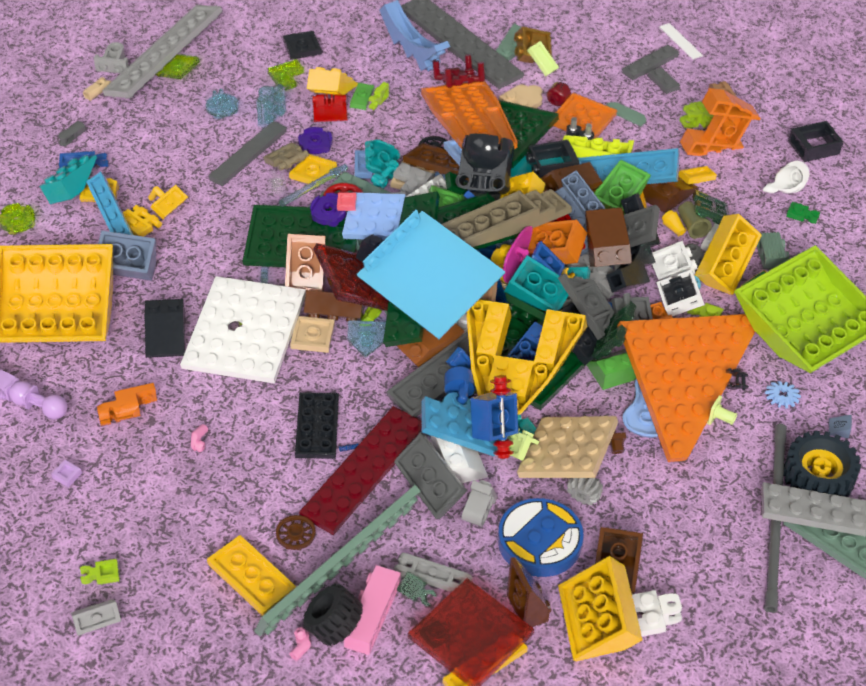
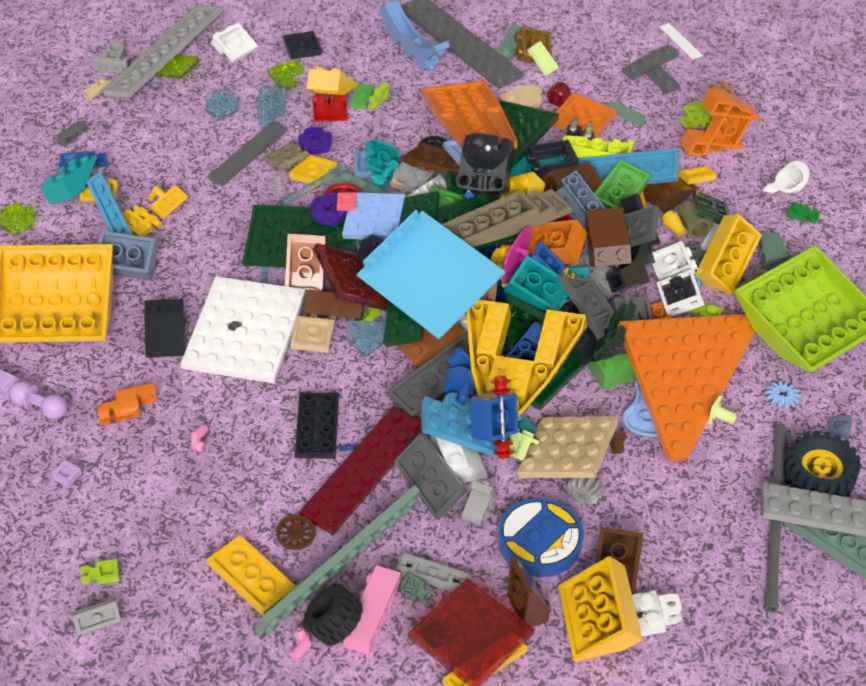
(234, 42): none -> white plate
(456, 77): dark red plate -> none
(736, 372): black piece -> none
(799, 141): black window -> none

